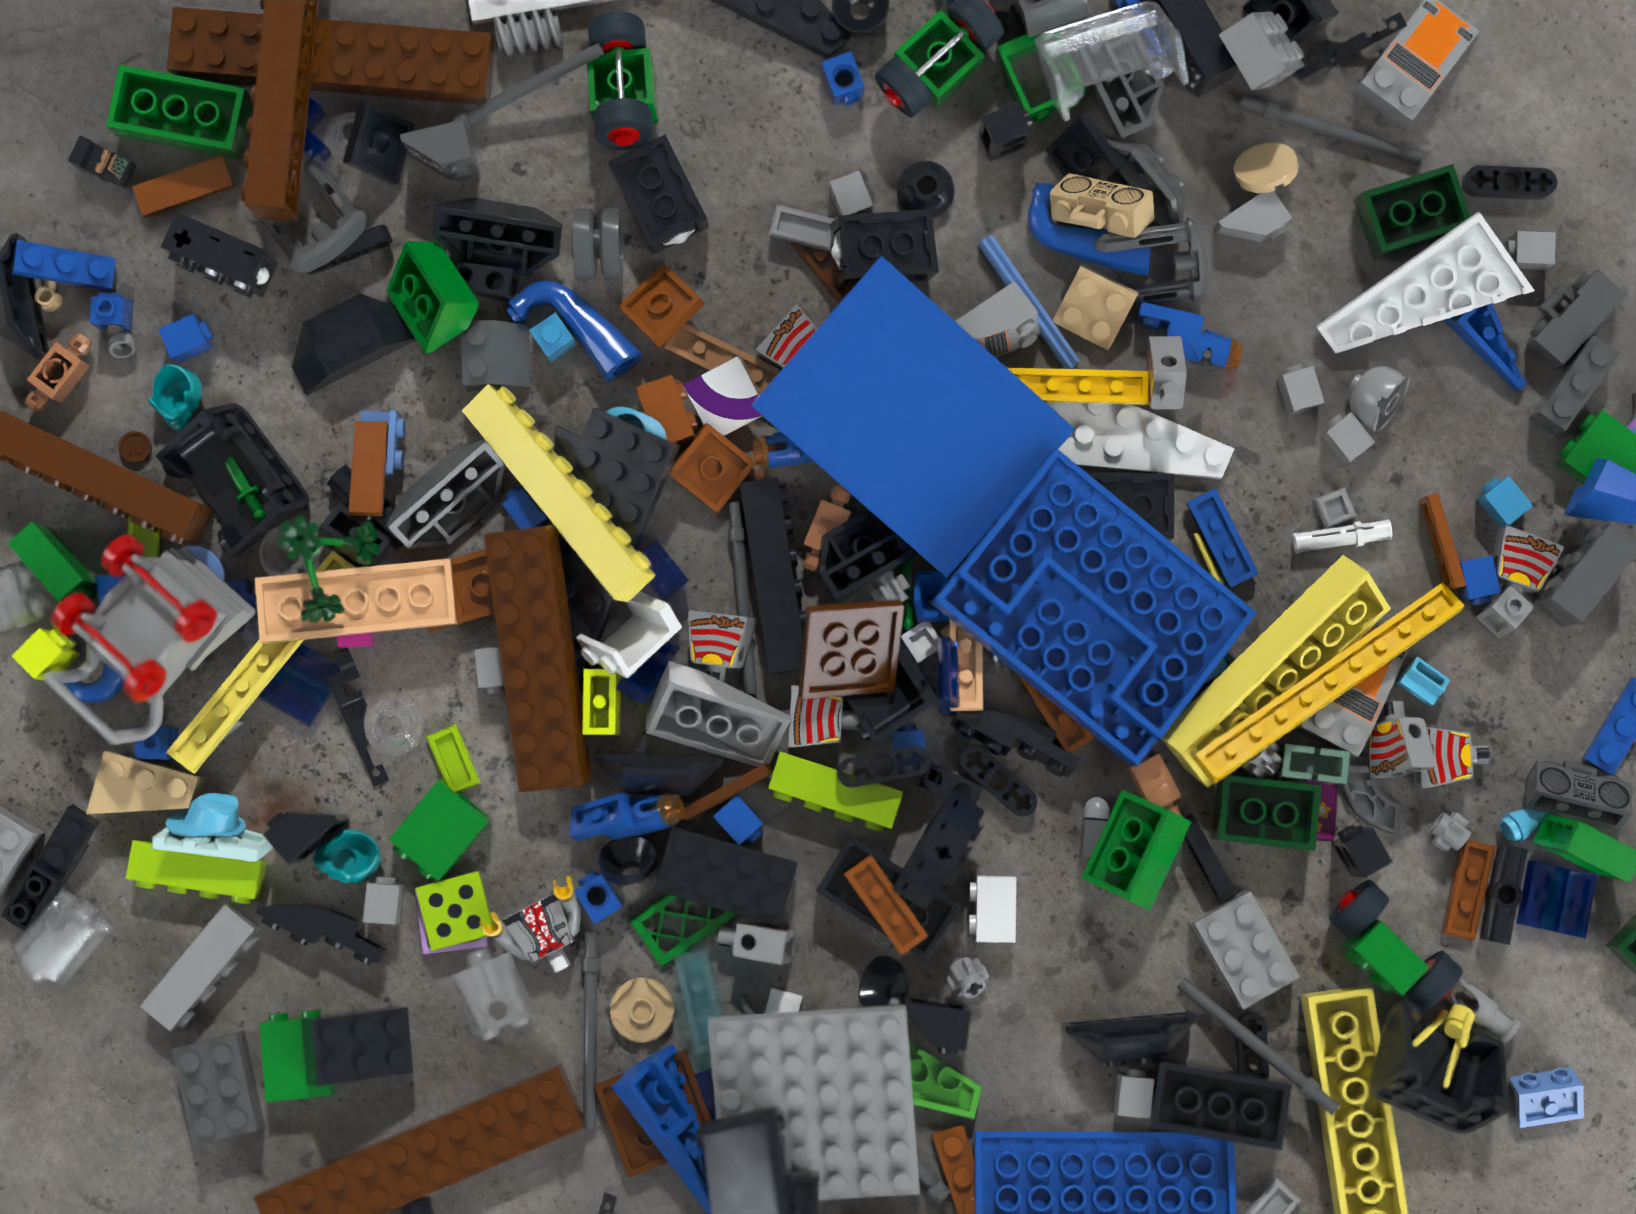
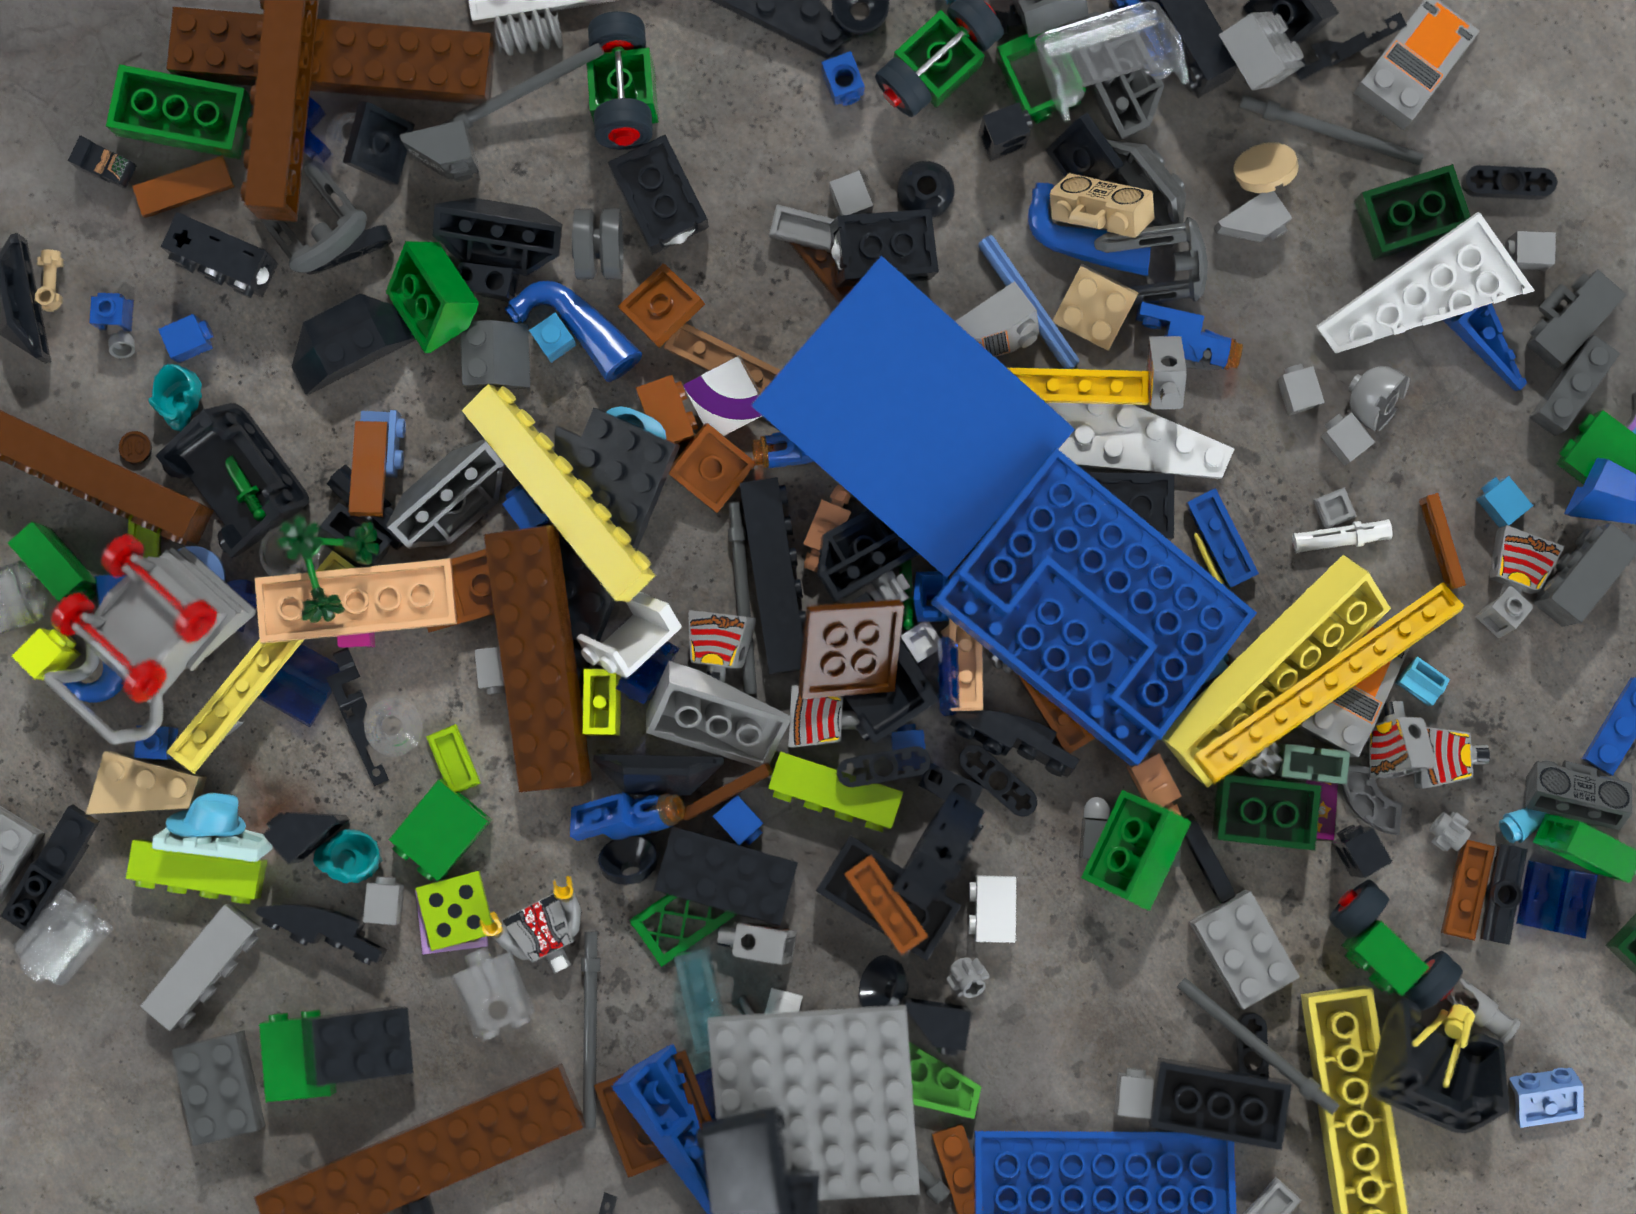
(44, 371): nougat piece -> none
(63, 265): blue plate -> none
(612, 901): blue brick -> none
(642, 1009): tan tile -> none
(668, 575): clear blue brick -> none
(786, 338): torso -> none
(1131, 1037): black wedge -> none
(1480, 580): blue brick -> none

